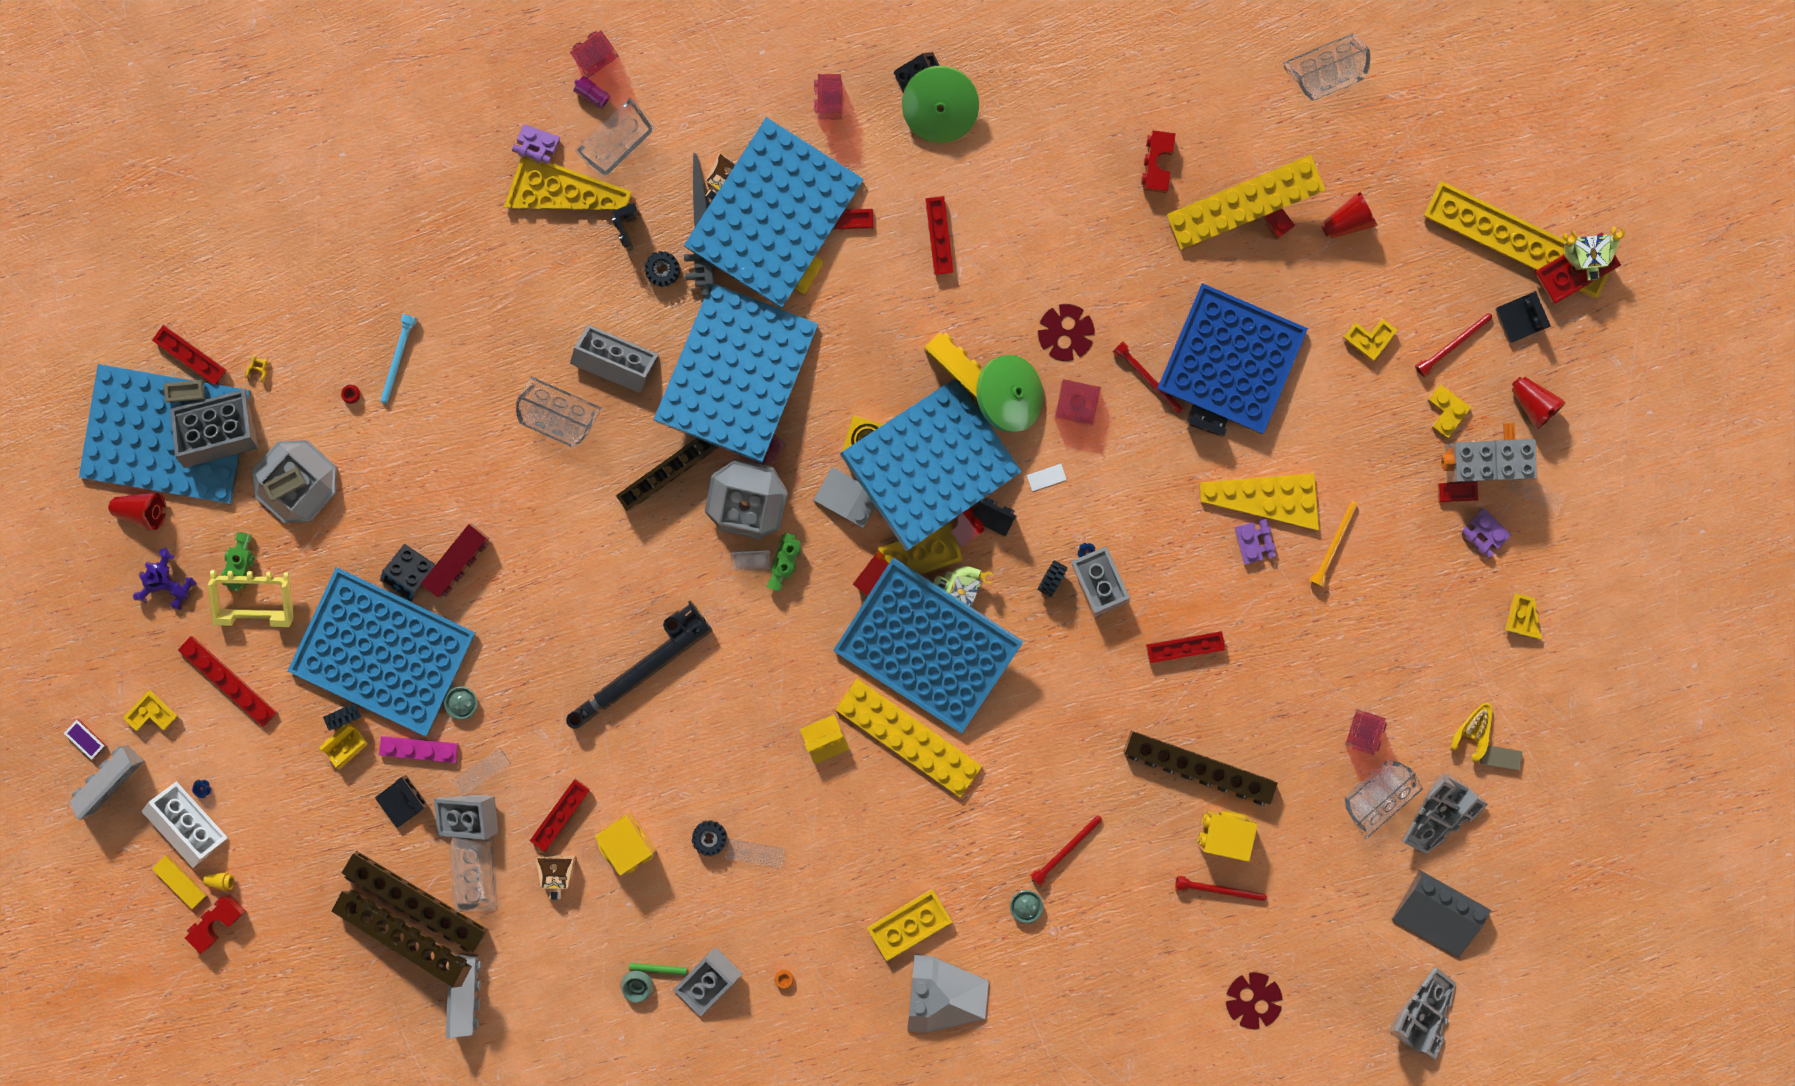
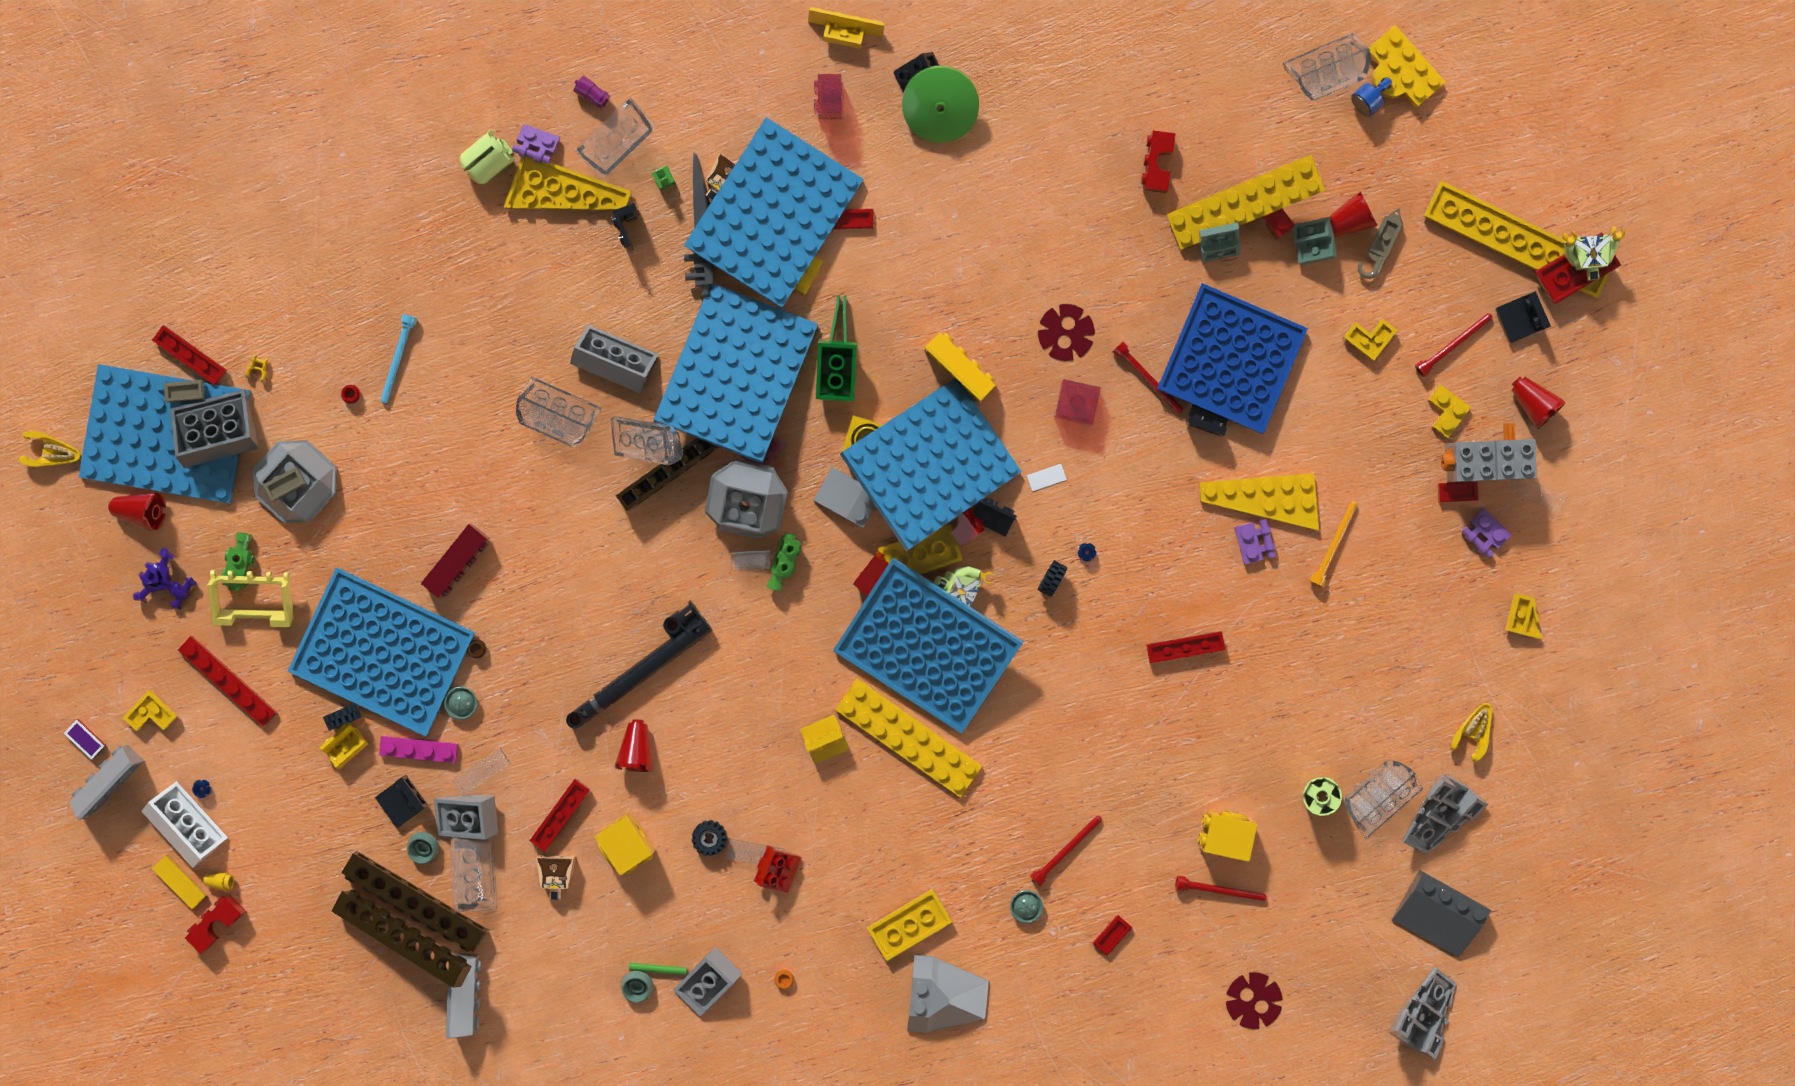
(53, 451): none -> yellow animal
(406, 572): black bracket -> none
(422, 848): none -> sand green hat
(477, 648): none -> reddish brown plate
(486, 158): none -> yellowish green cylinder
(594, 53): clear pink brick -> none
(635, 748): none -> red cone
(646, 440): none -> clear windscreen
(657, 260): black bush -> none
(663, 178): none -> bright green piece
(777, 869): none -> red plate
(836, 363): none -> green slope
(844, 28): none -> yellow bracket
(939, 235): red plate -> none
(1009, 393): bright green dish -> none
(1100, 581): light grey slope -> none
(1112, 935): none -> red tile
(1219, 242): none -> sand green slope
(1266, 786): dark brown brick -> none
(1314, 241): none -> sand green slope
(1333, 793): none -> yellowish green cylinder
(1366, 731): clear pink brick -> none
(1382, 243): none -> dark tan plate
(1398, 72): none -> yellow plate
(1502, 757): dark tan tile -> none

